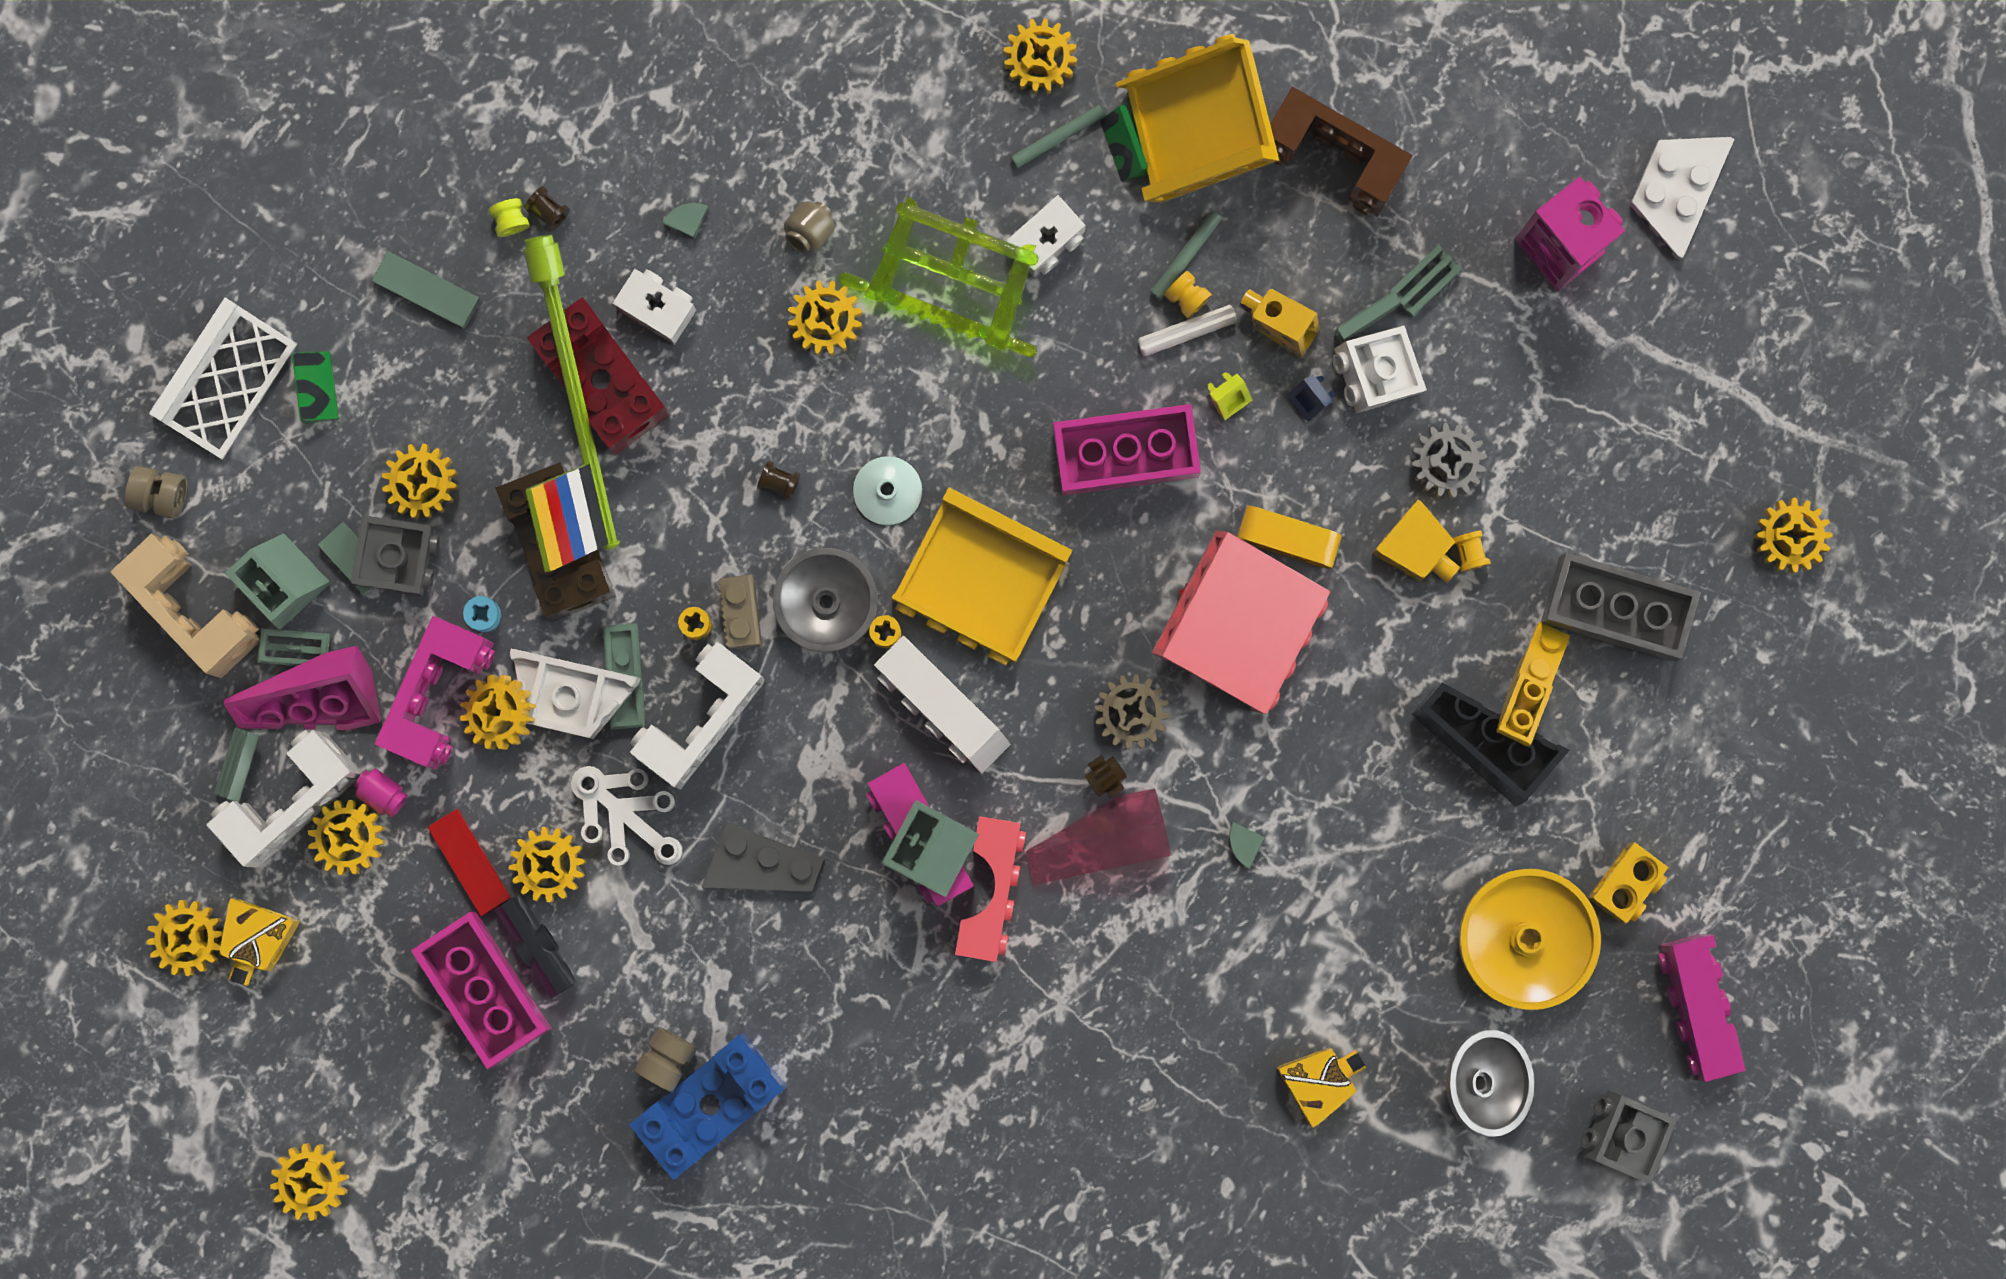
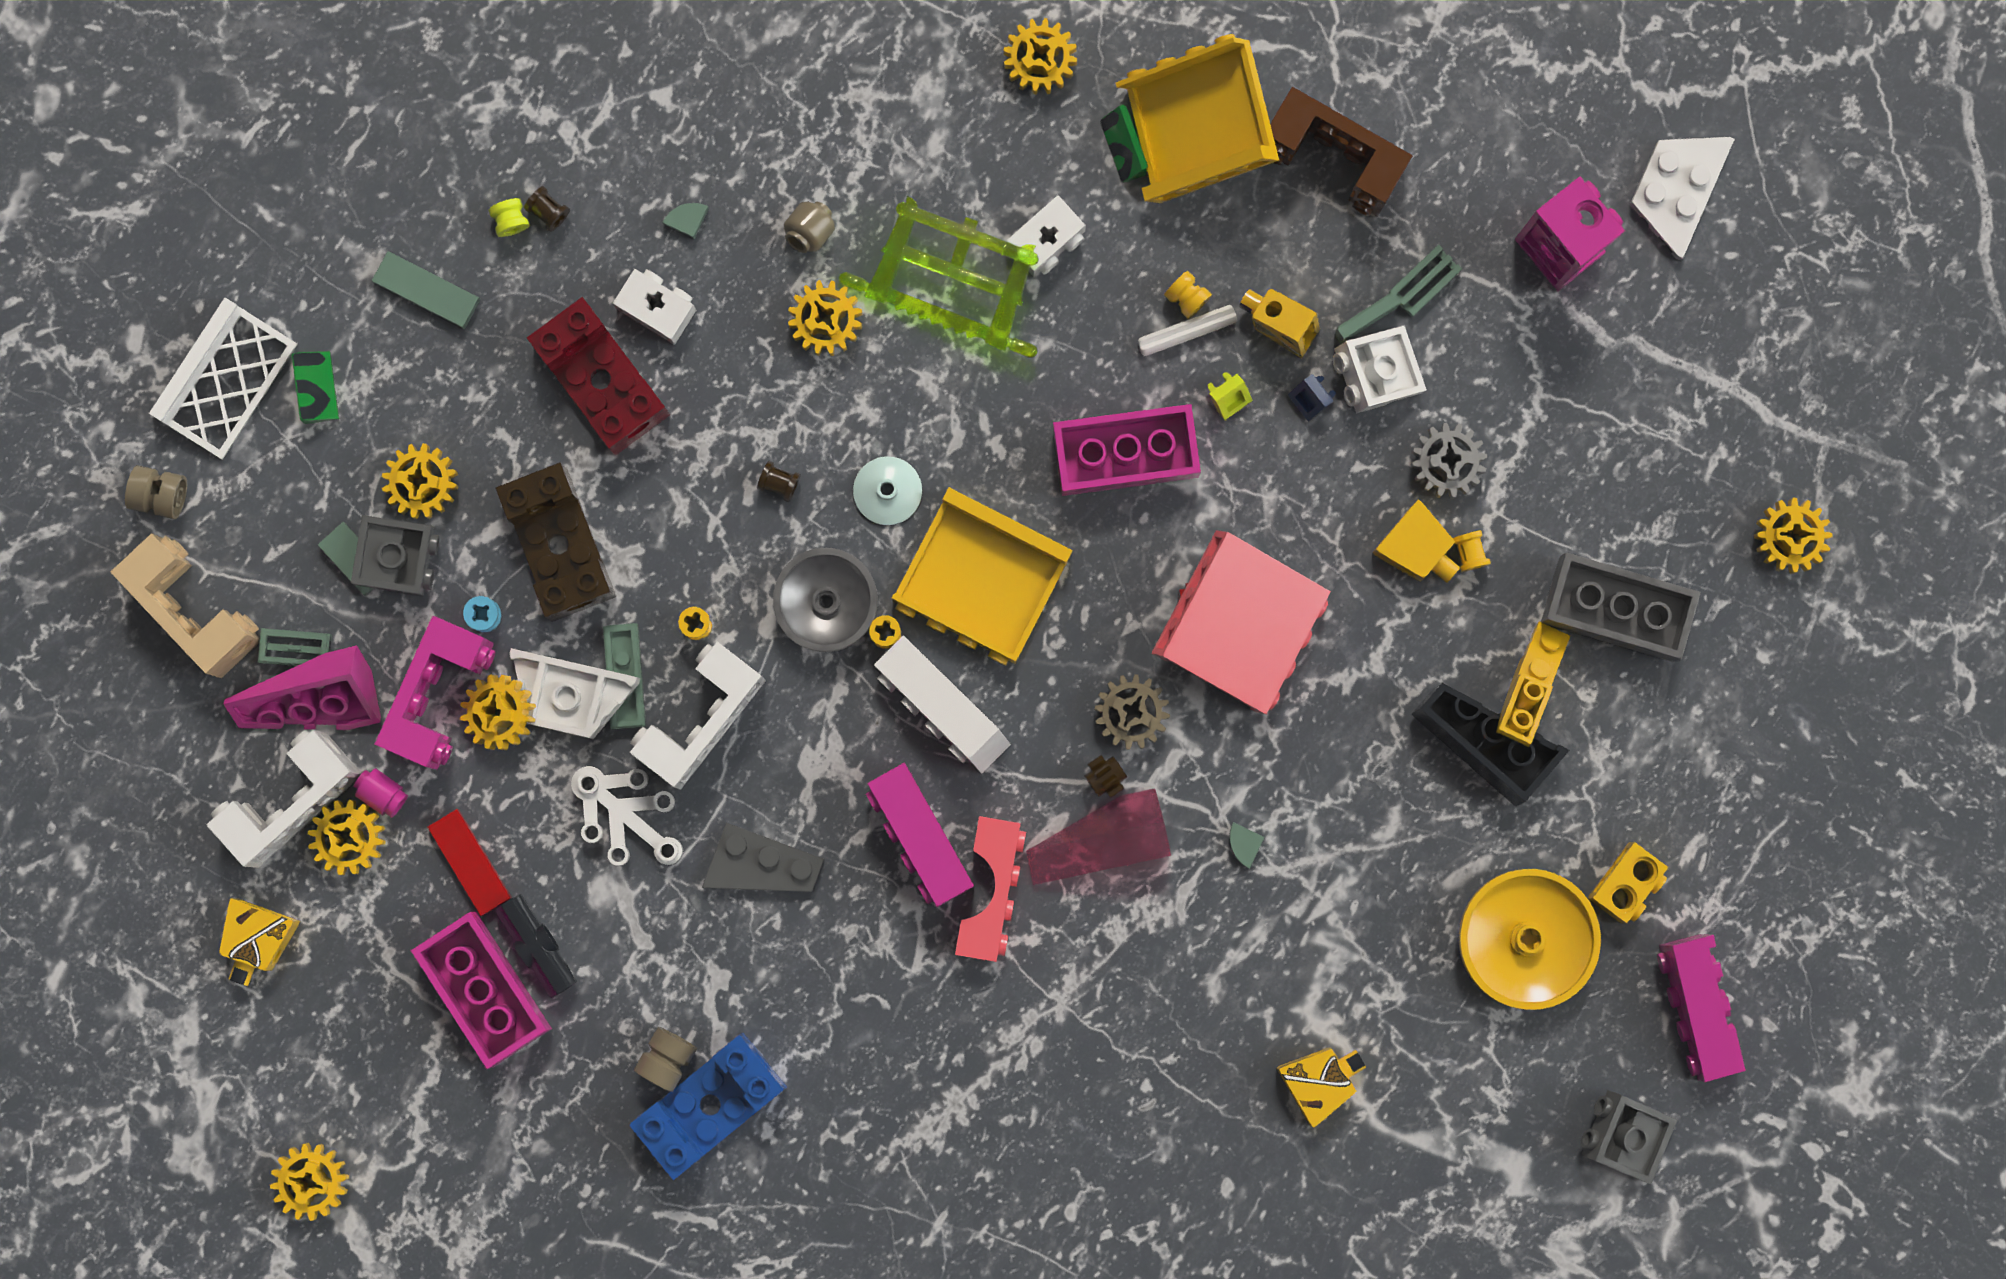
(175, 949): yellow gear -> none
(236, 764): sand green tile -> none
(278, 579): sand green slope -> none
(558, 852): yellow gear -> none
(572, 508): flag -> none
(740, 612): dark tan brick -> none
(930, 848): sand green slope -> none
(1057, 136): sand green bar -> none
(1186, 254): sand green bar -> none
(1289, 537): yellow beam -> none
(1502, 1087): flat silver dish -> none

